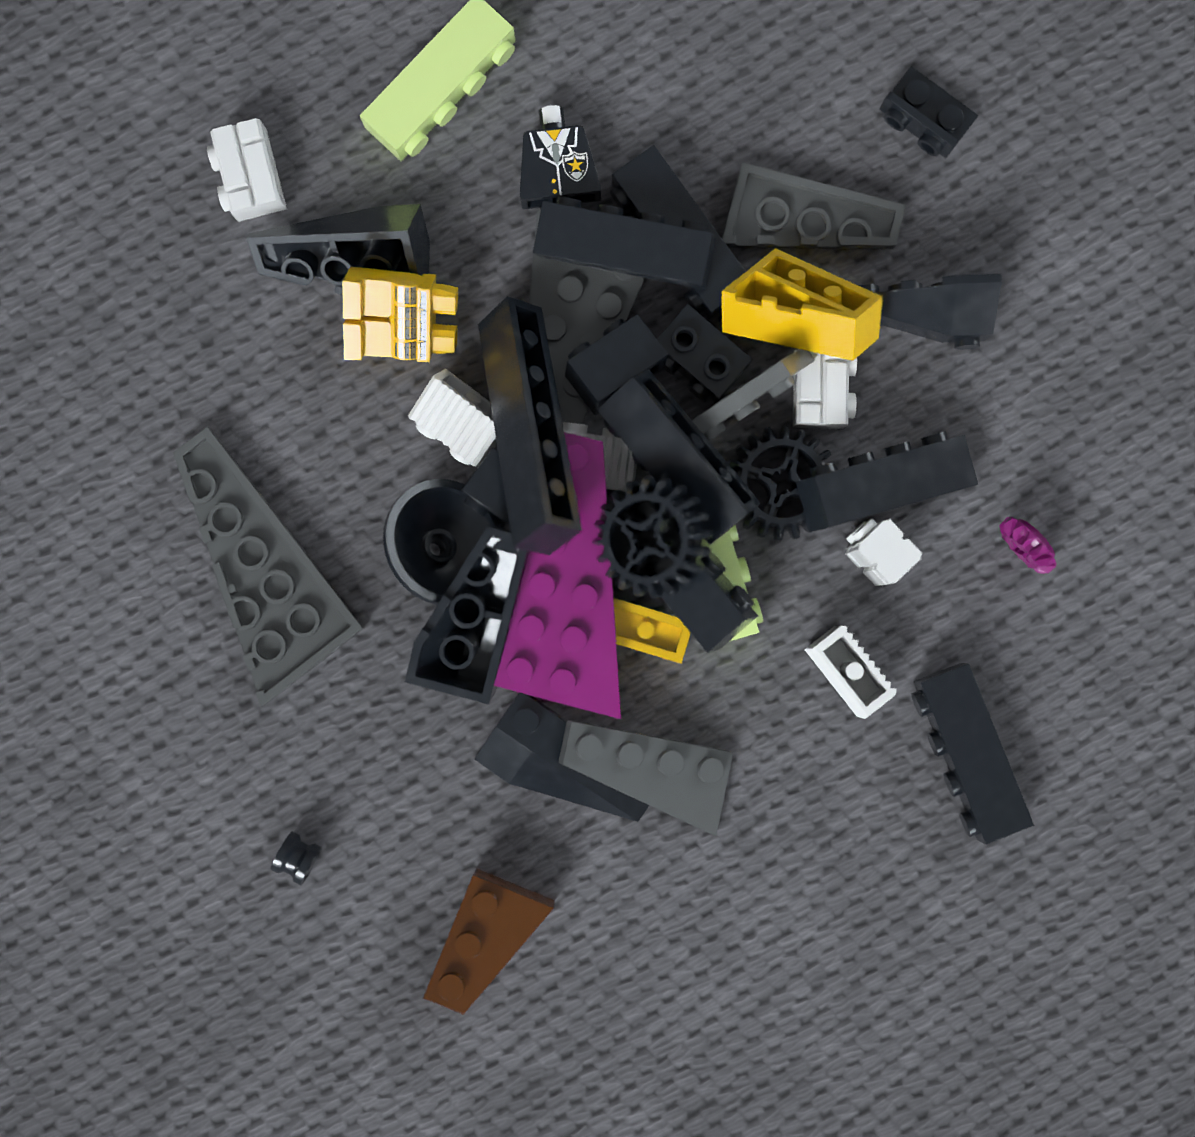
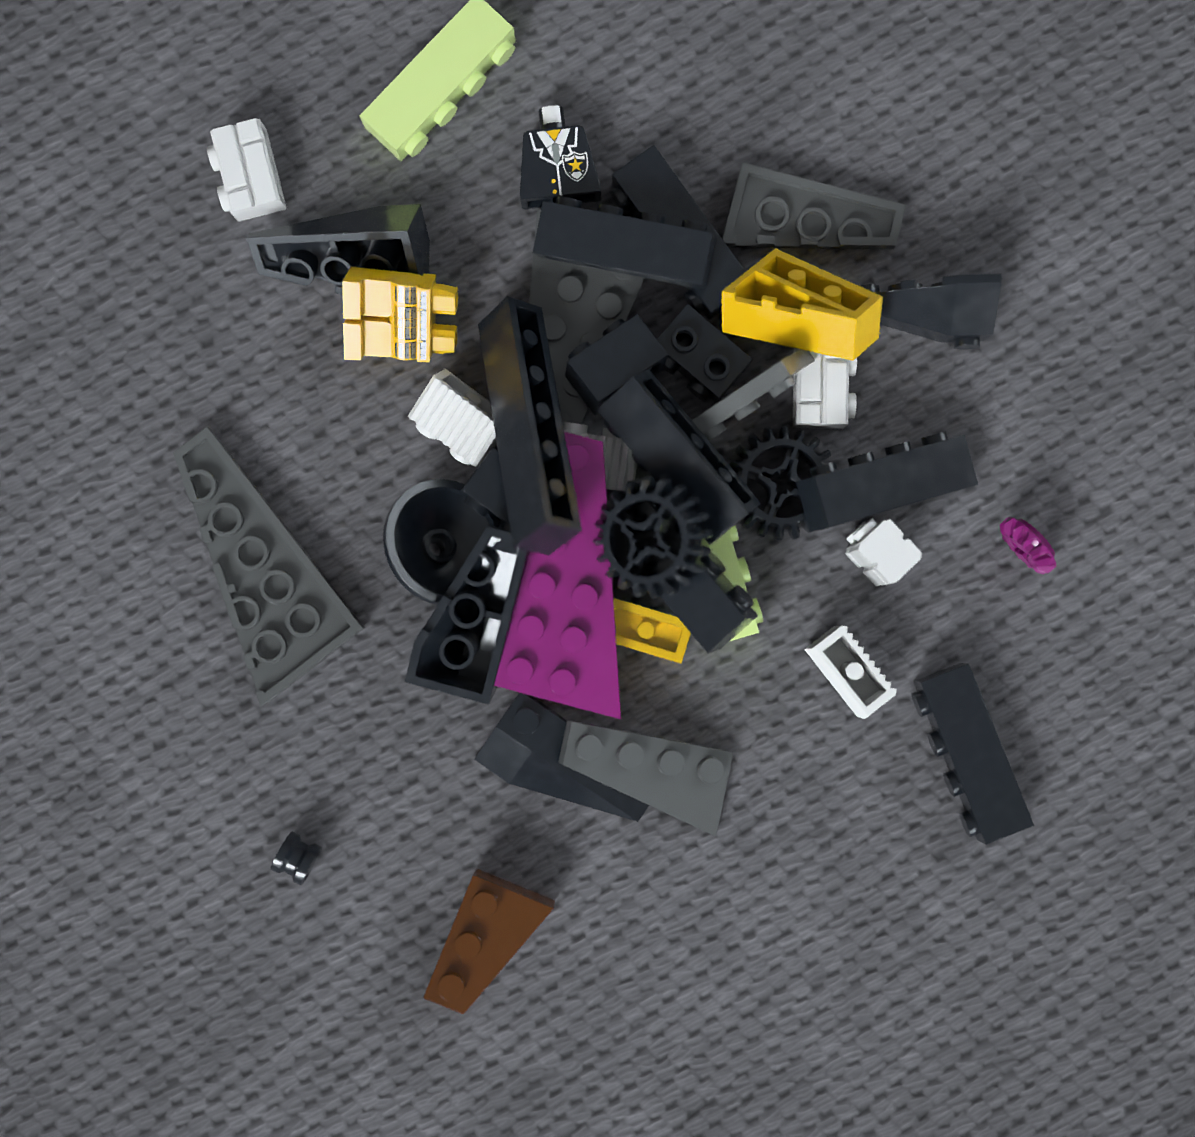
(927, 113): black bracket -> none

